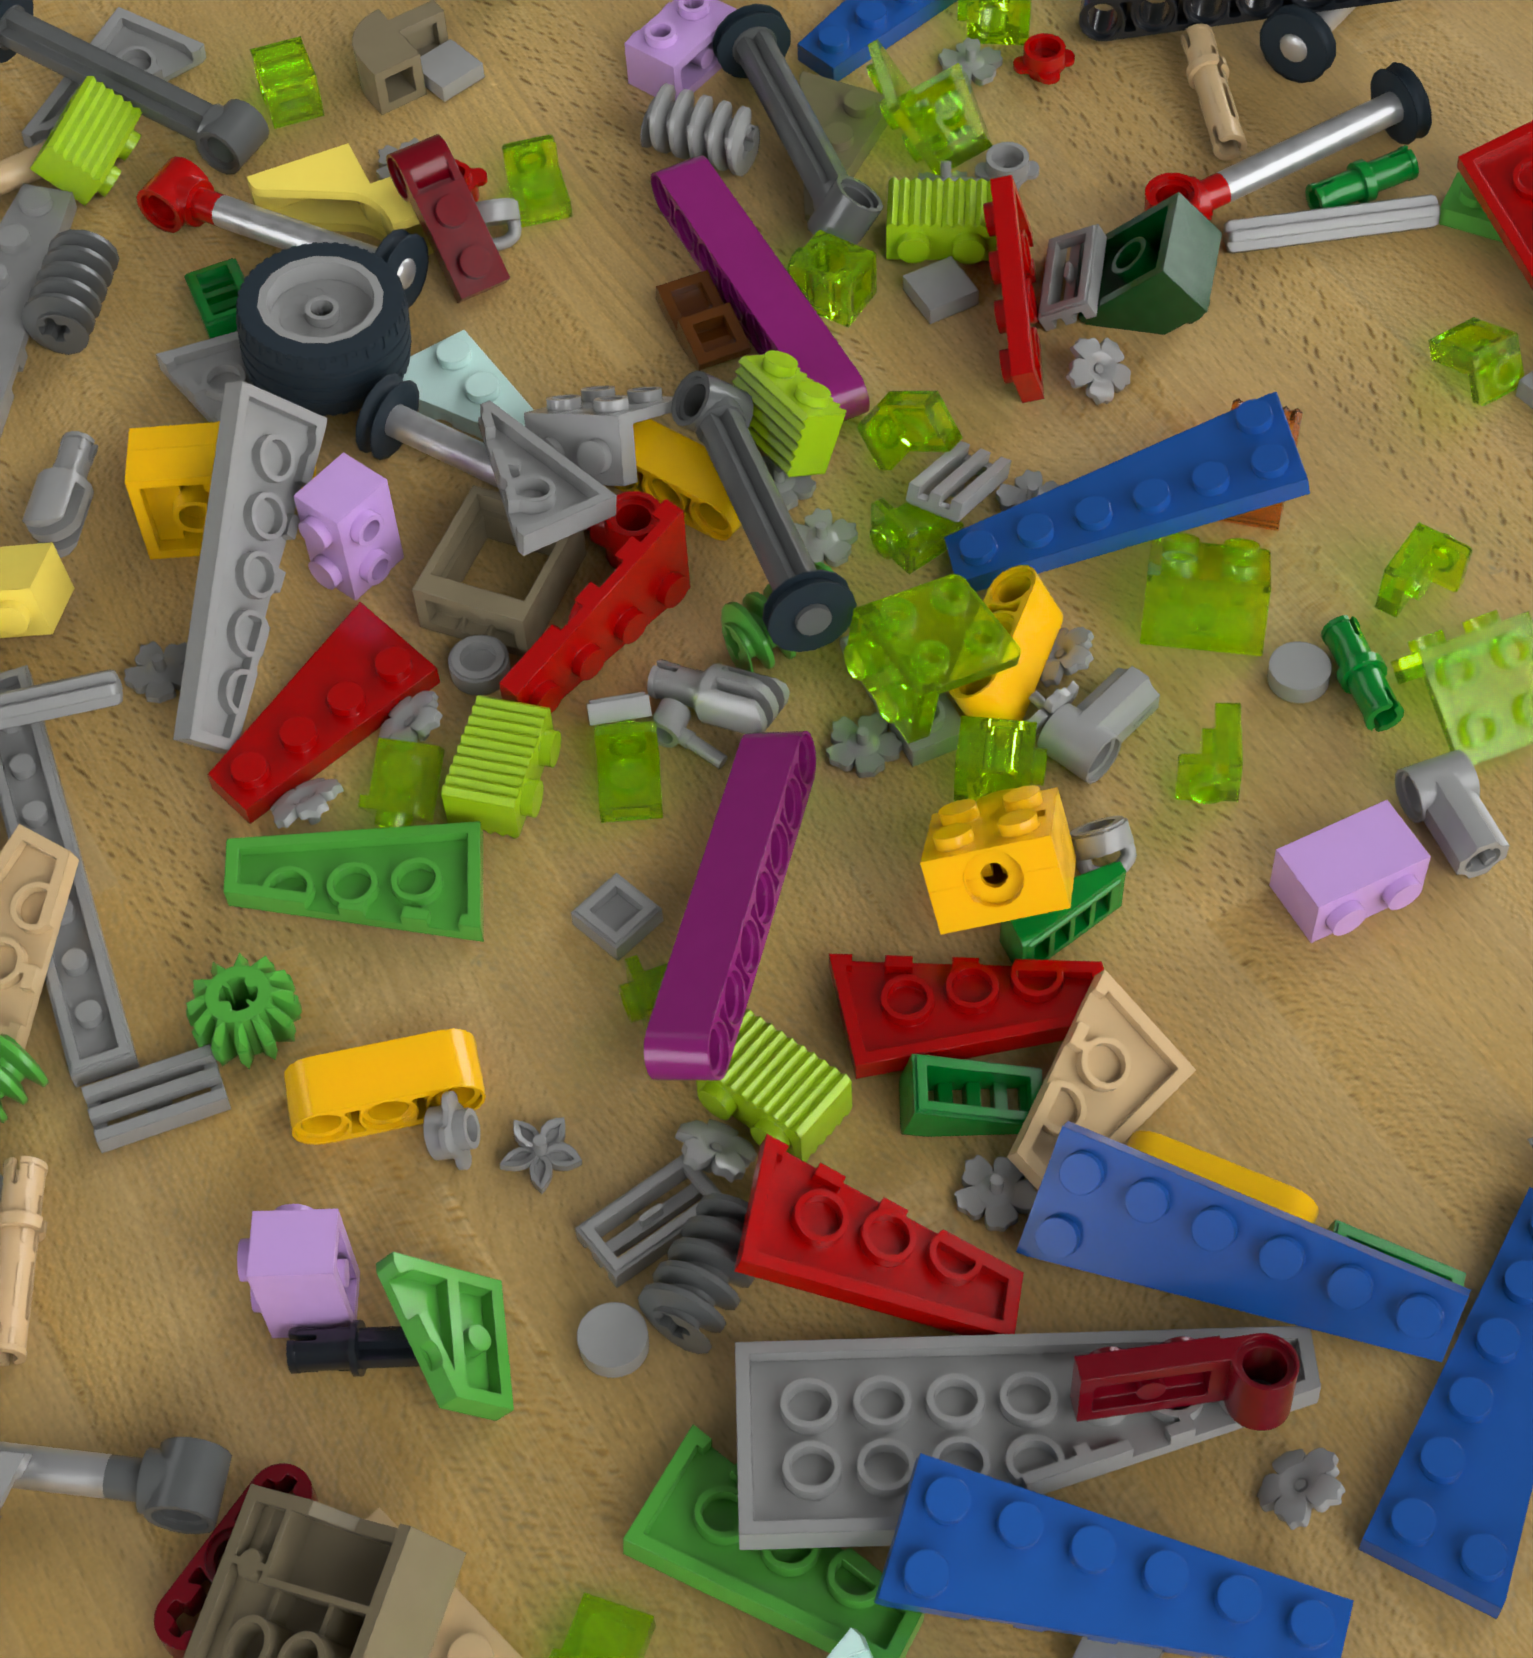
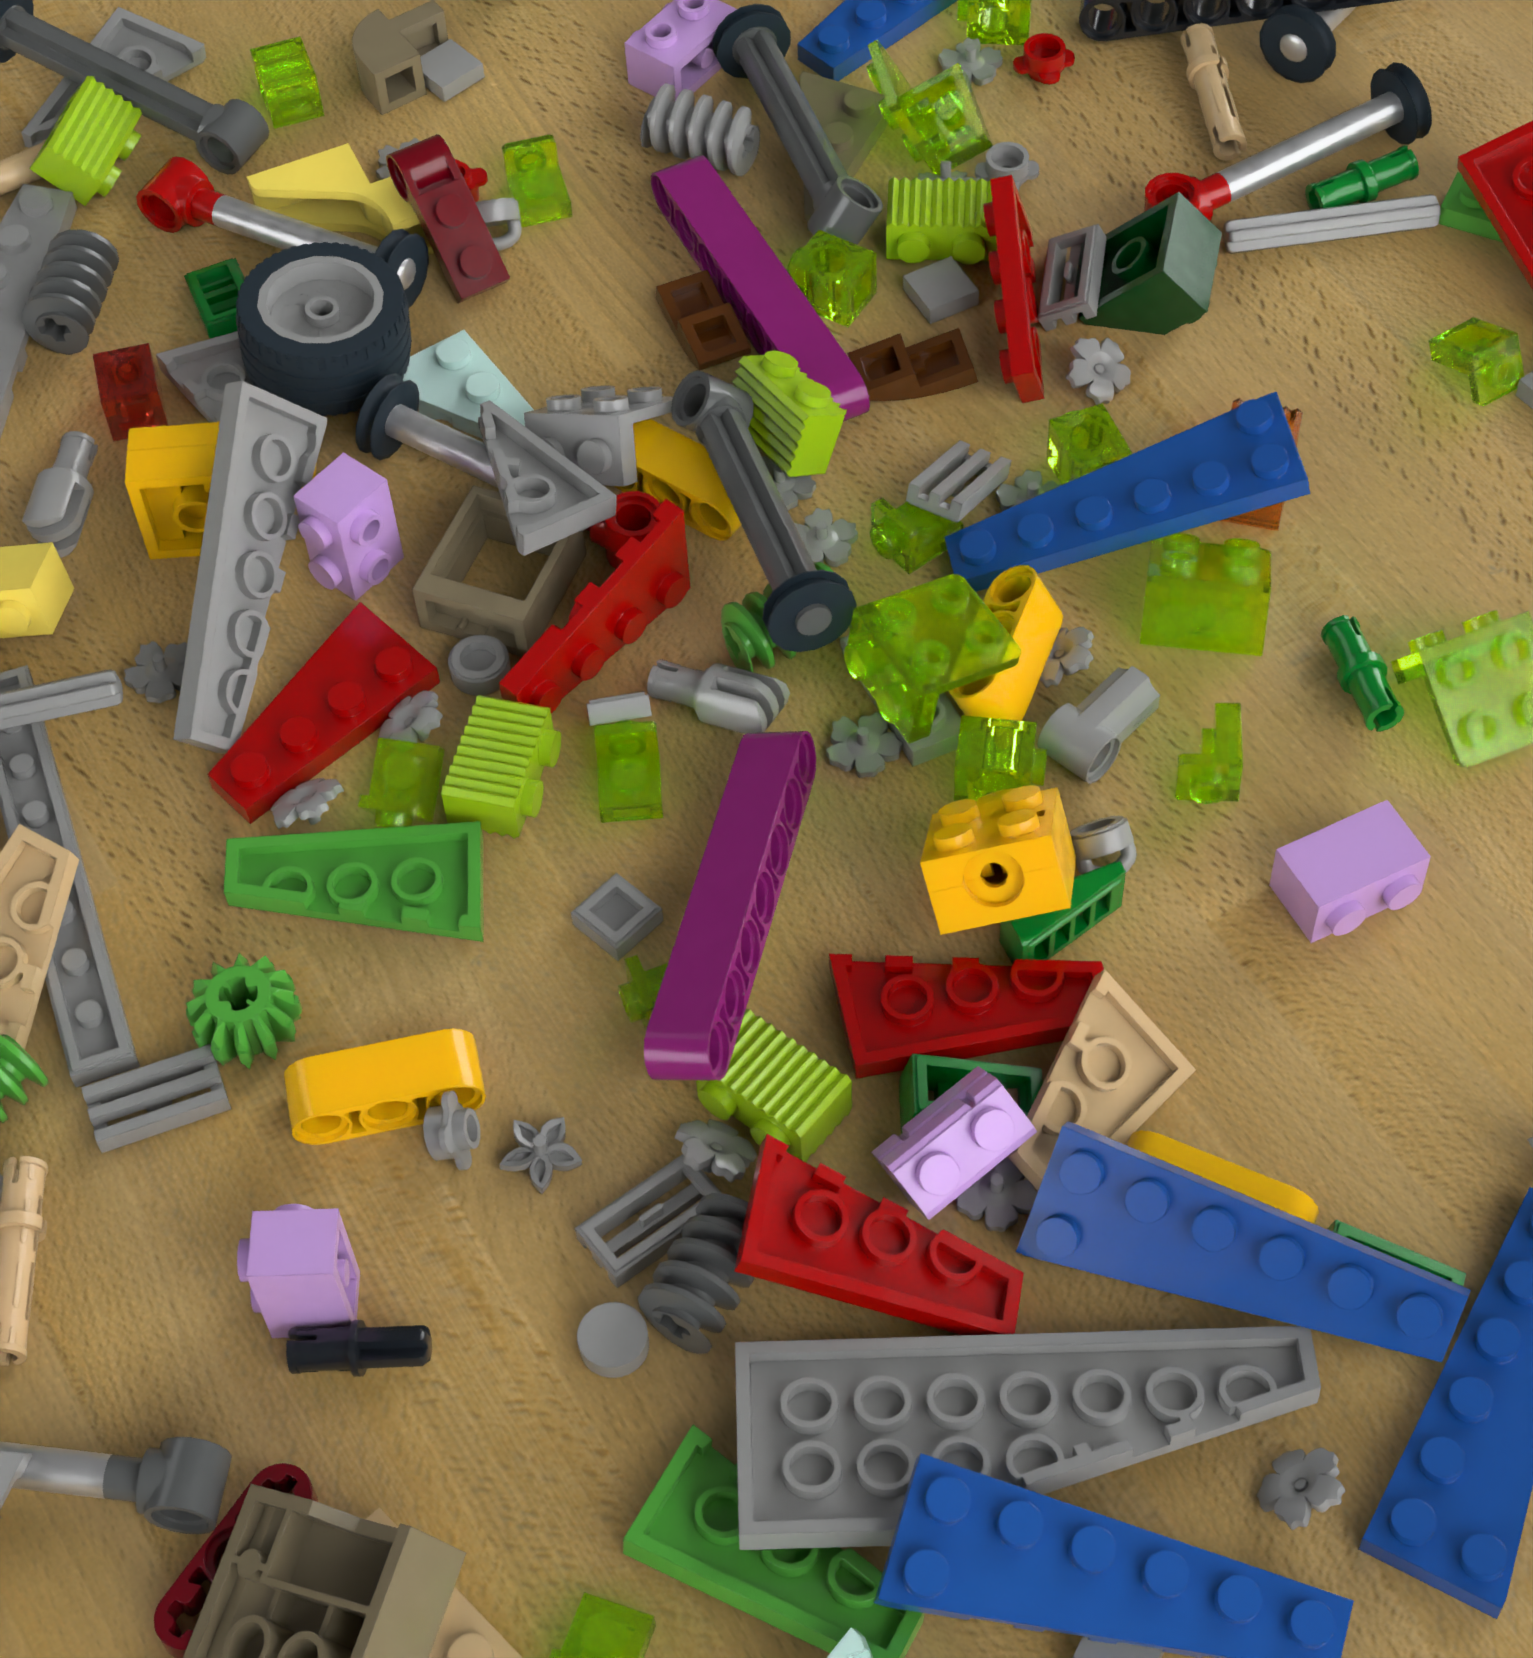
(129, 389): none -> clear red brick
(454, 1332): bright green wing -> none
(671, 723): light grey hand -> none
(908, 423): clear neon green bracket -> none
(914, 371): none -> reddish brown slope
(954, 1142): none -> lavender brick
(1051, 704): light grey plant -> none
(1083, 442): none -> clear neon green brick
(1187, 1374): dark red plate -> none
(1299, 672): light grey tile -> none
(1422, 559): clear neon green bracket -> none
(1448, 800): light grey piece -> none

